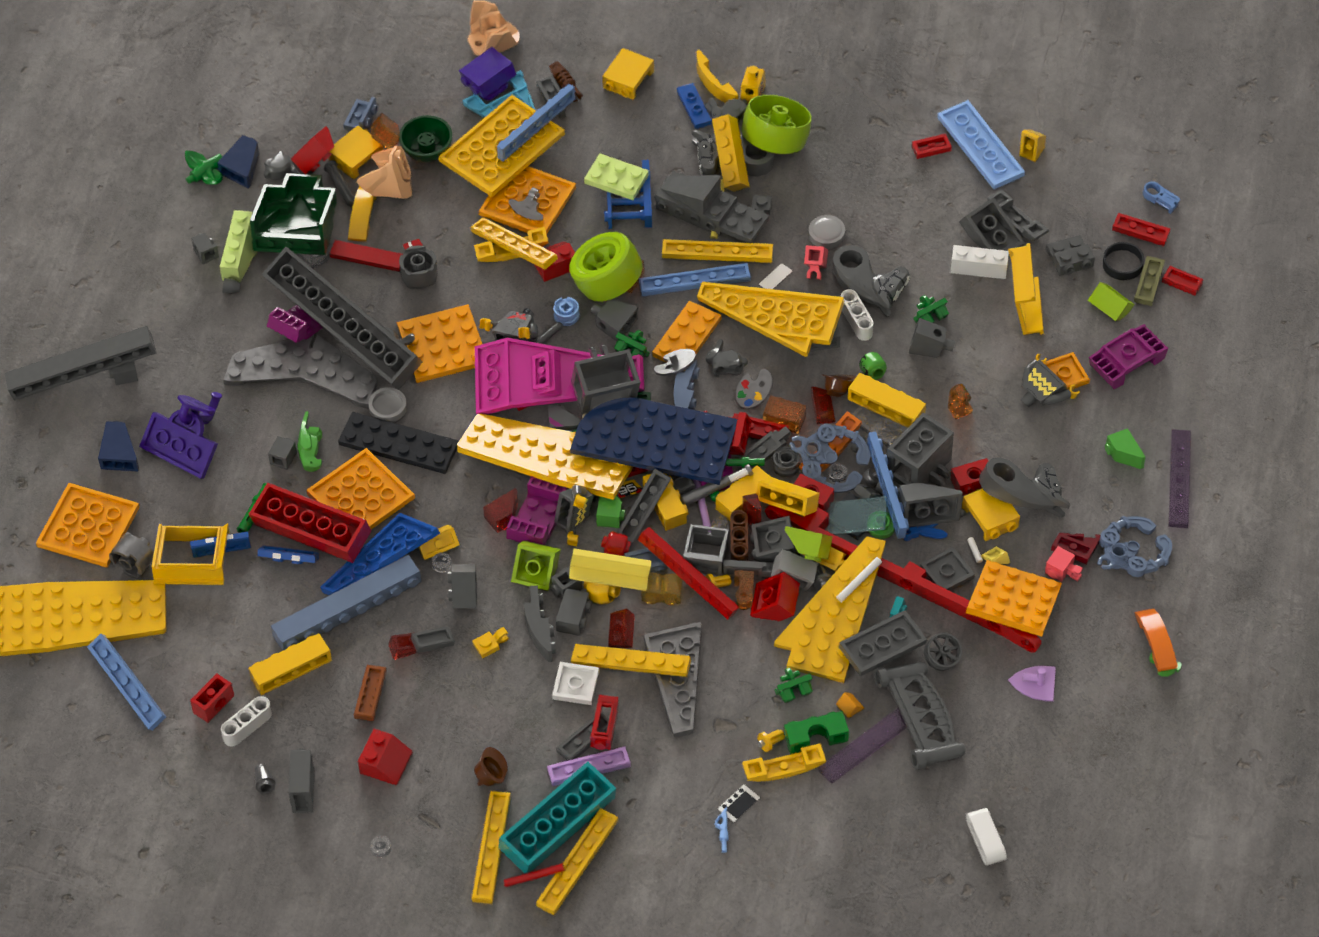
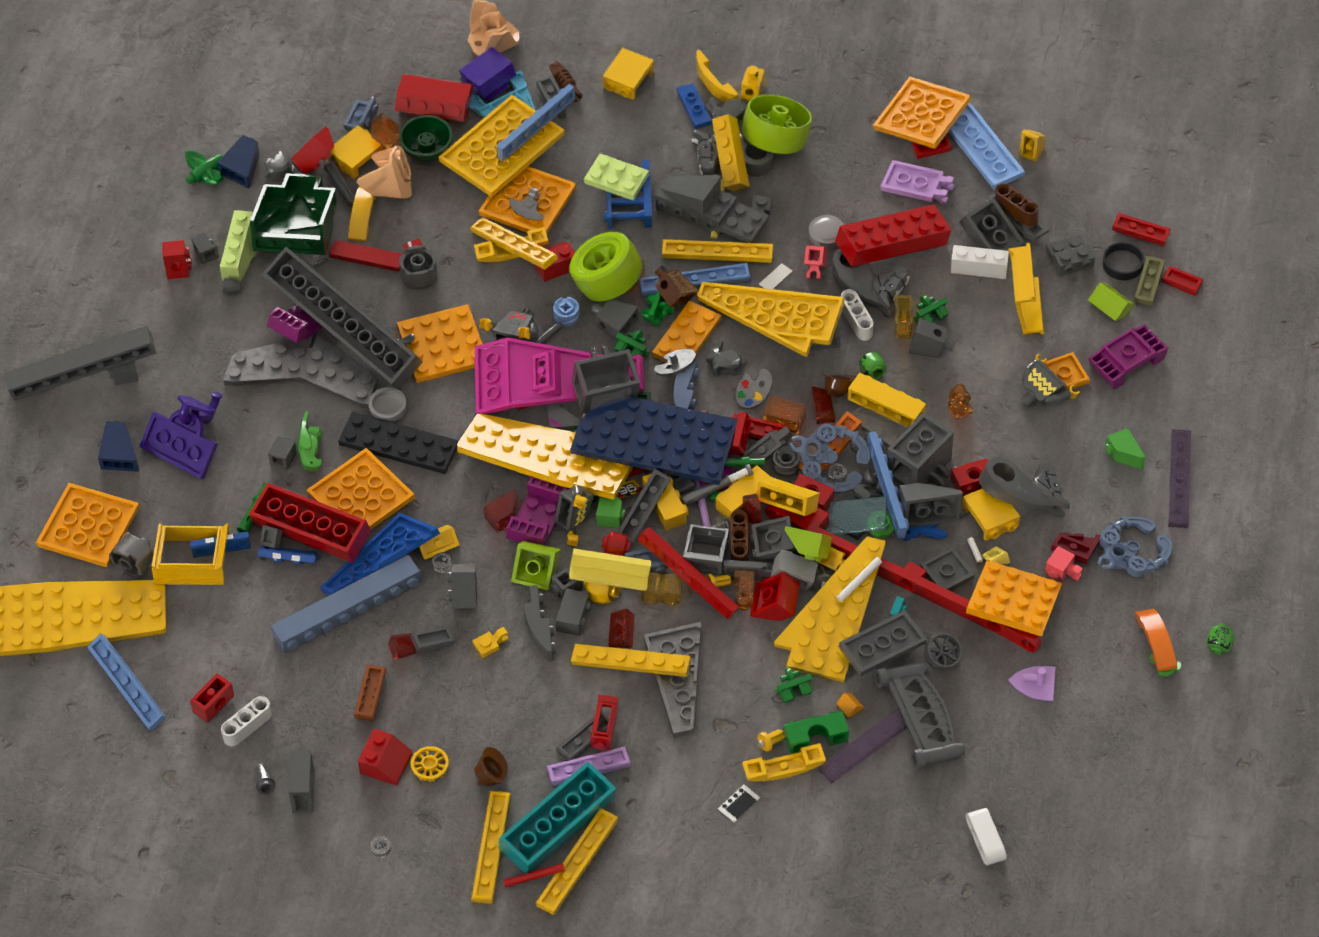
(176, 259): none -> red brick
(270, 536): none -> dark grey plate
(290, 664): yellow brick -> none
(429, 763): none -> yellow wheel
(433, 97): none -> red slope
(575, 683): white plate -> none
(658, 309): none -> green hips
(674, 287): none -> reddish brown torso
(723, 829): light blue hand -> none
(893, 235): none -> red brick
(903, 316): none -> clear yellow brick
(917, 182): none -> lavender tile
(922, 112): none -> light orange plate
(1016, 204): none -> reddish brown beam
(1163, 198): medium blue piece -> none
(1220, 639): none -> bright green head

